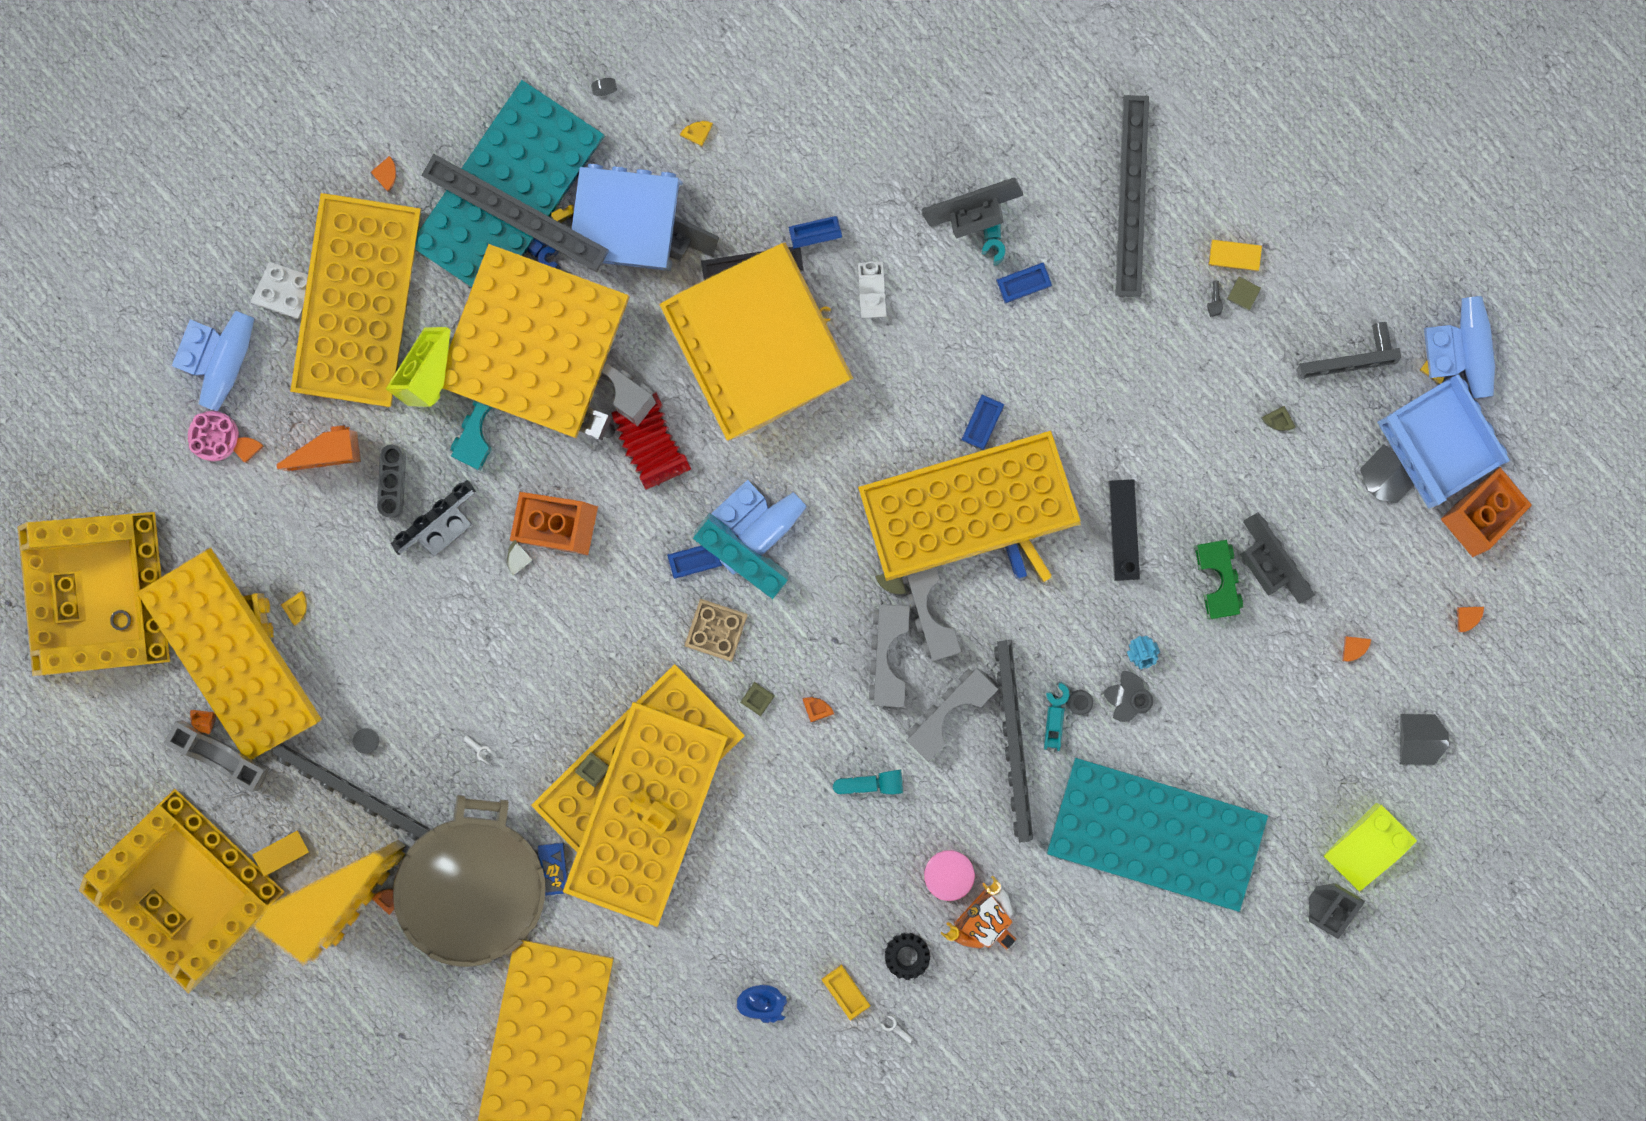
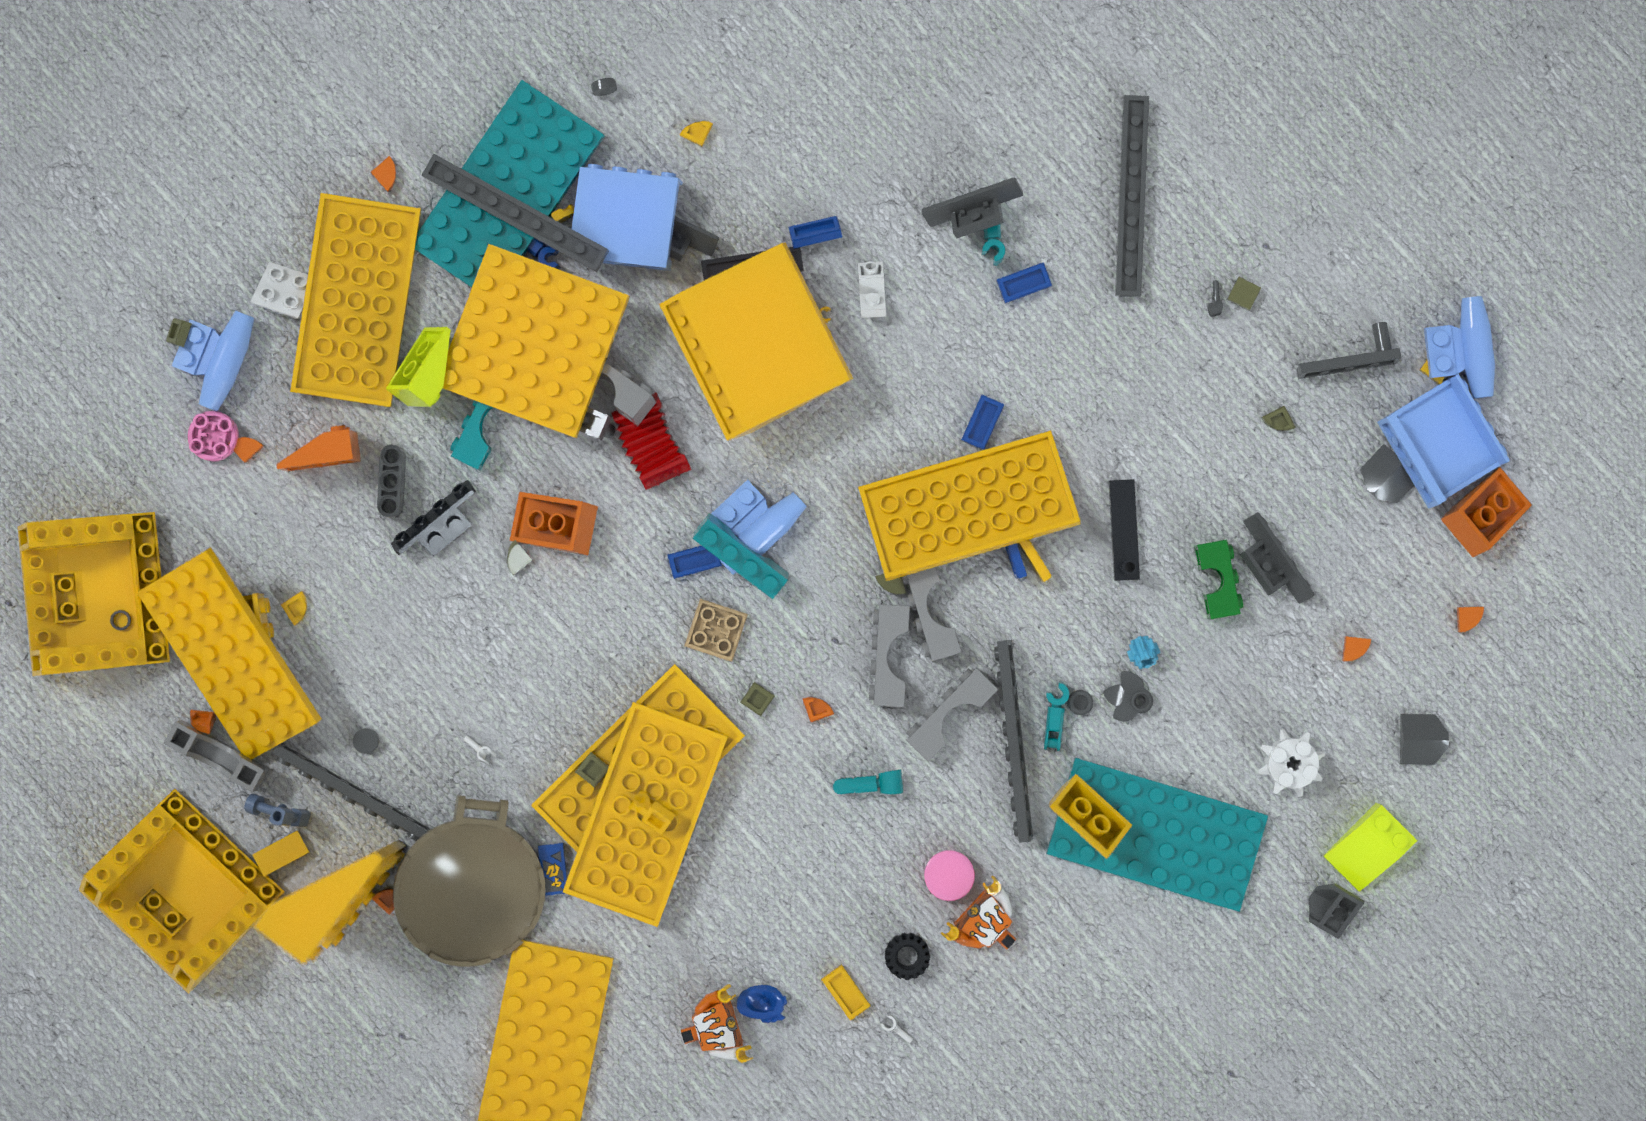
(178, 332): none -> olive tile
(278, 815): none -> sand blue bar
(717, 1027): none -> torso
(1090, 815): none -> yellow slope
(1235, 255): yellow tile -> none
(1278, 755): none -> white brick

